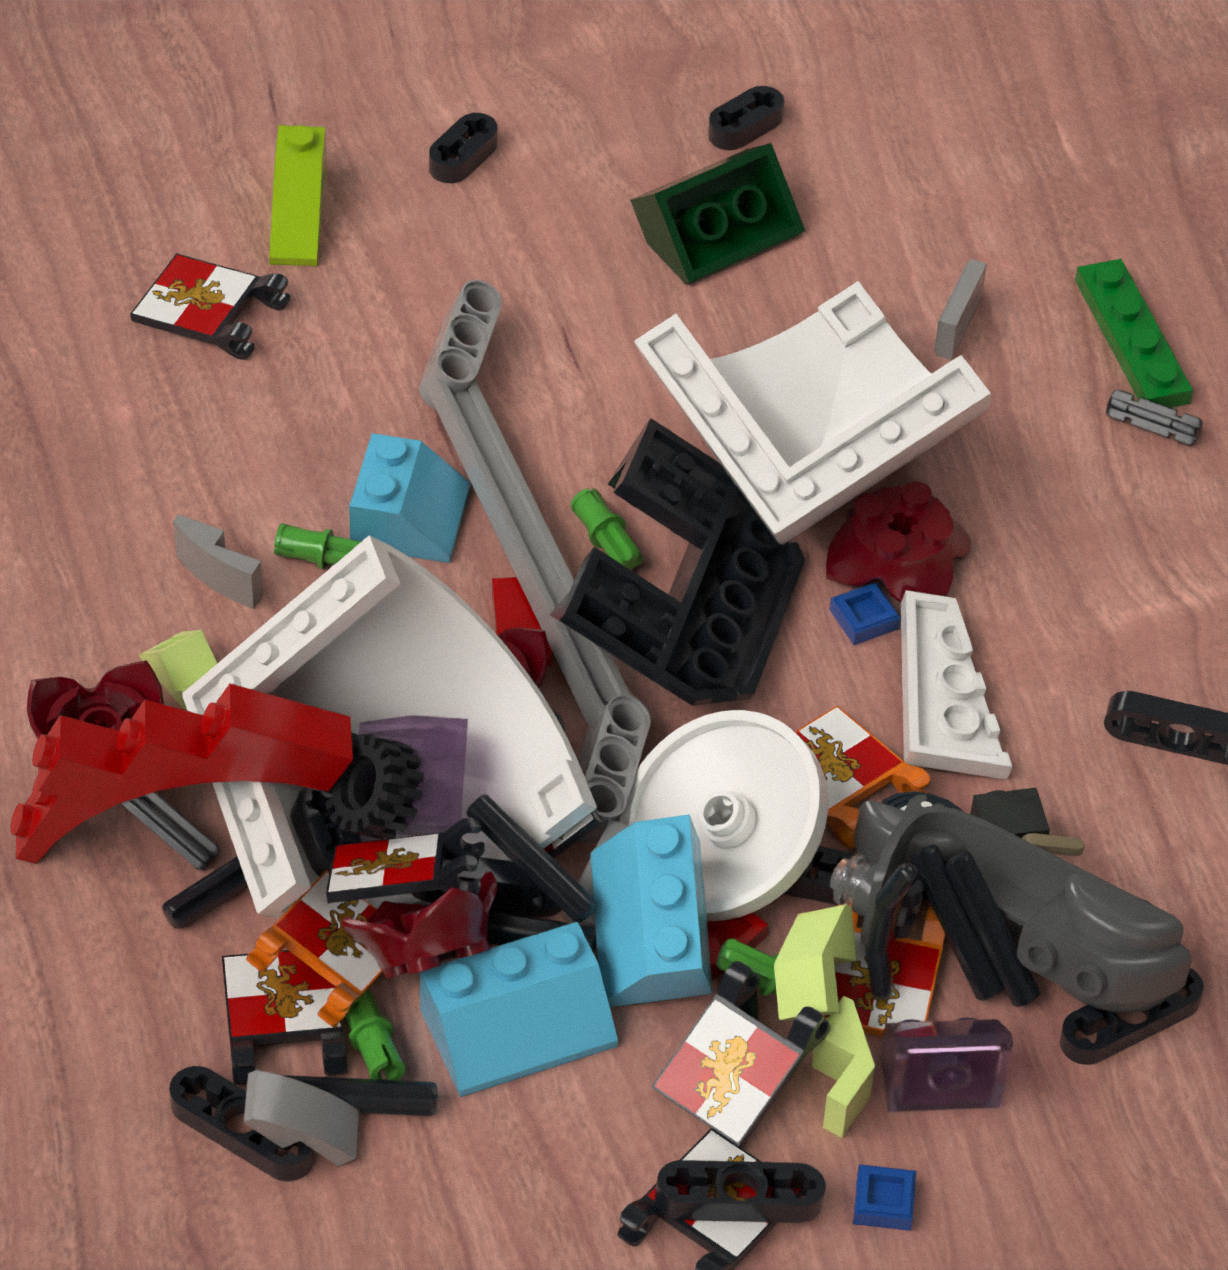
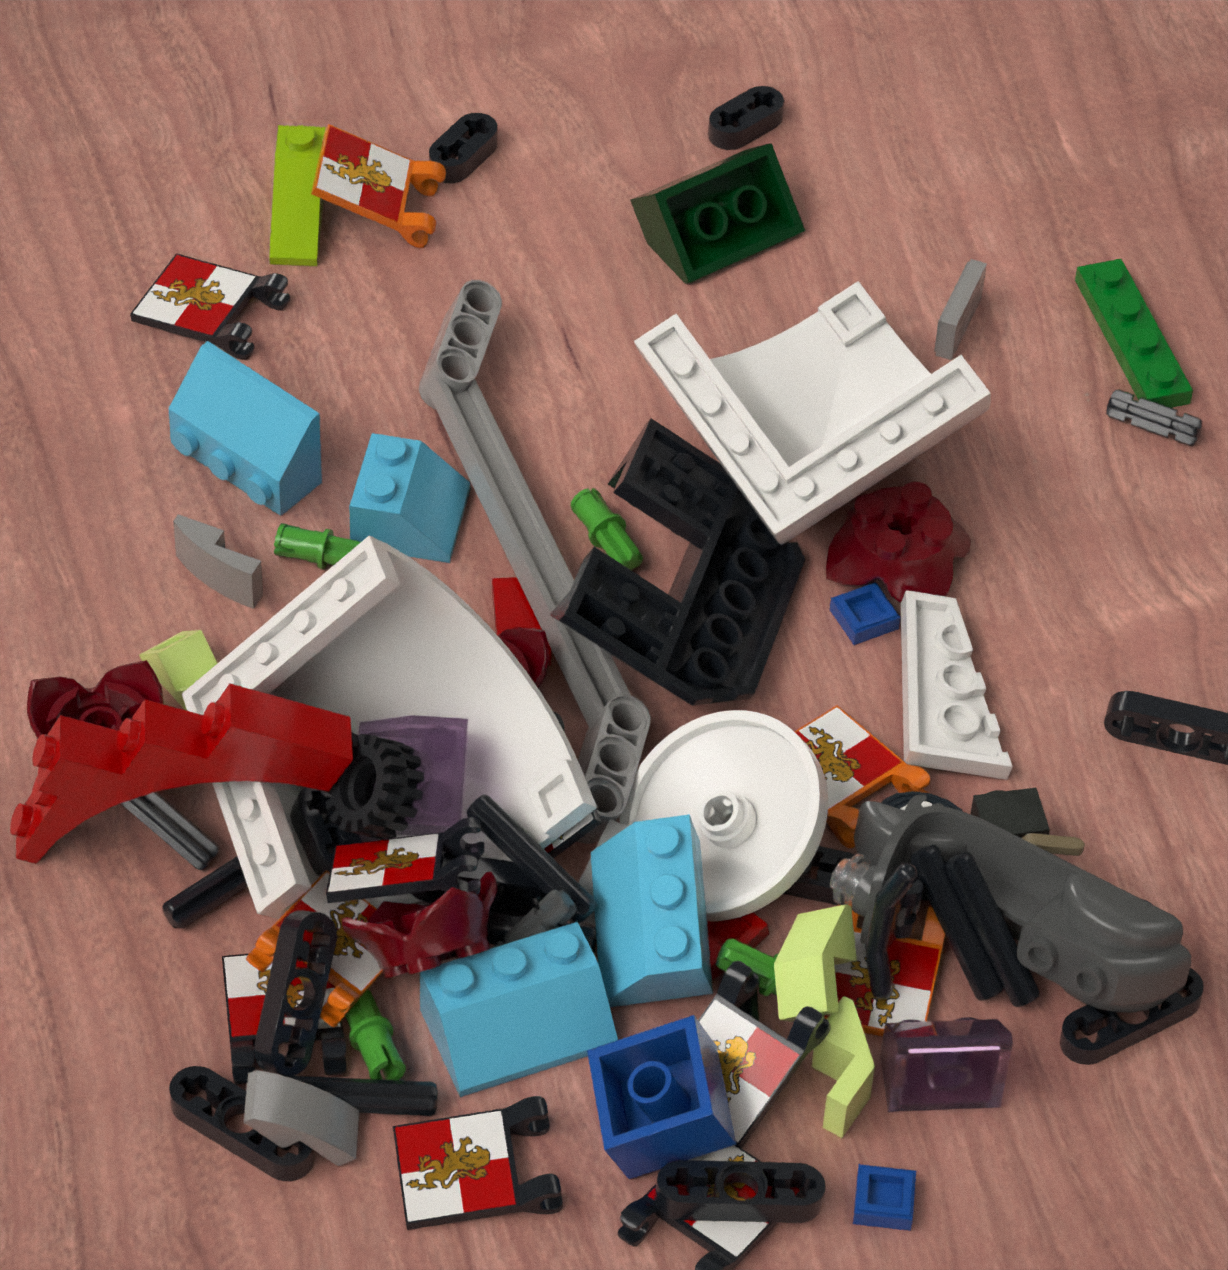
(246, 430): none -> medium azure slope
(315, 977): none -> black beam
(376, 183): none -> flag
(467, 1166): none -> flag
(553, 908): none -> dark grey axle
(661, 1097): none -> blue brick

